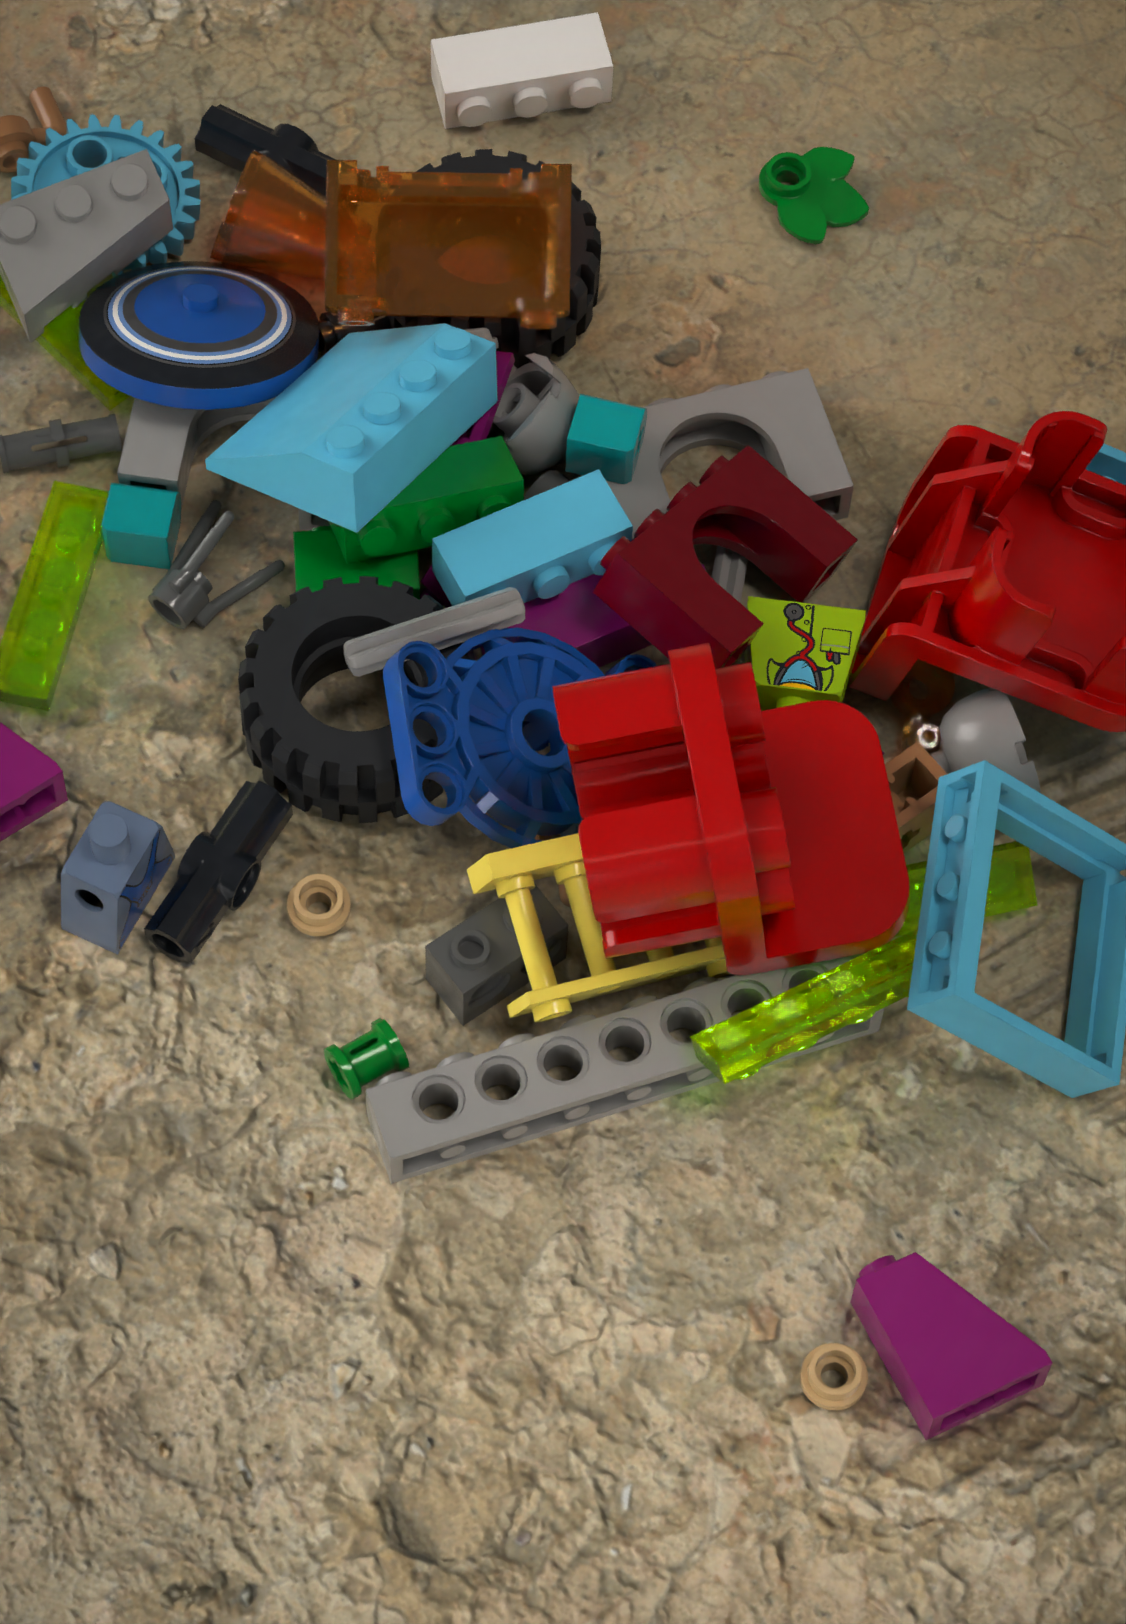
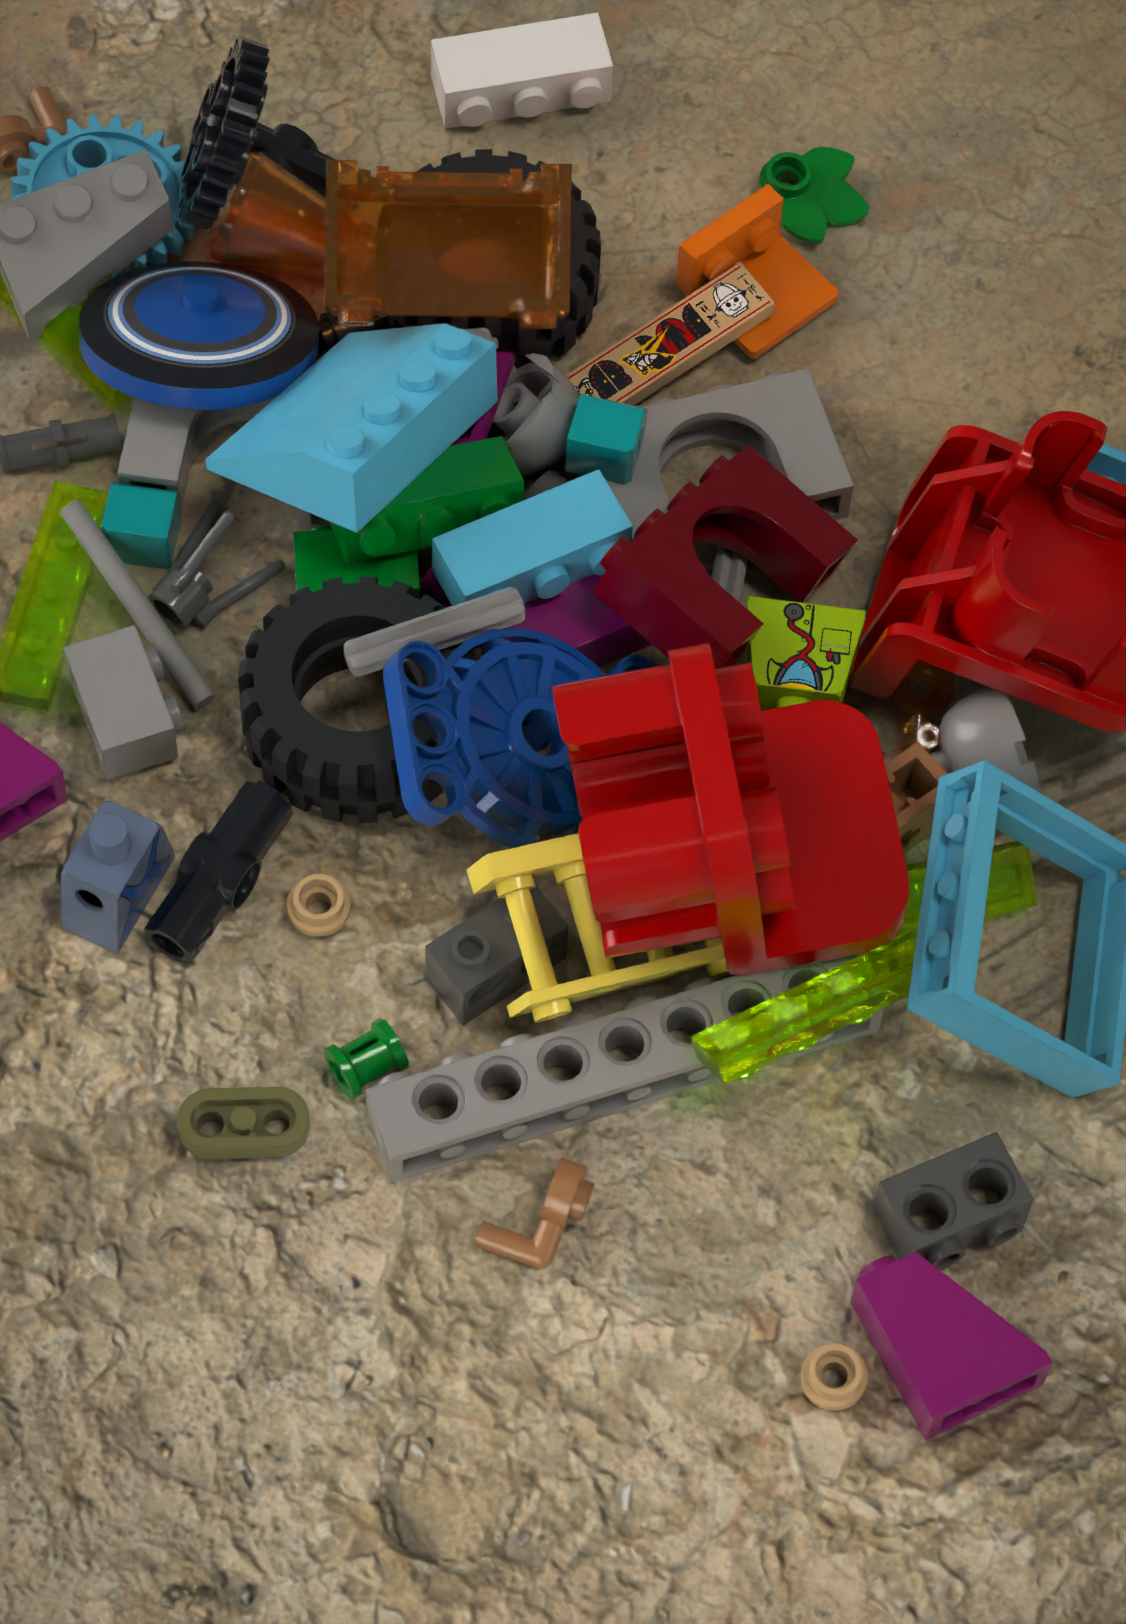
(123, 702): none -> light grey brick
(137, 604): none -> light grey bar
(223, 133): none -> black gear
(244, 1118): none -> olive plate
(566, 1198): none -> medium nougat plate
(676, 339): none -> tile
(752, 237): none -> orange bracket
(943, 1190): none -> dark grey brick

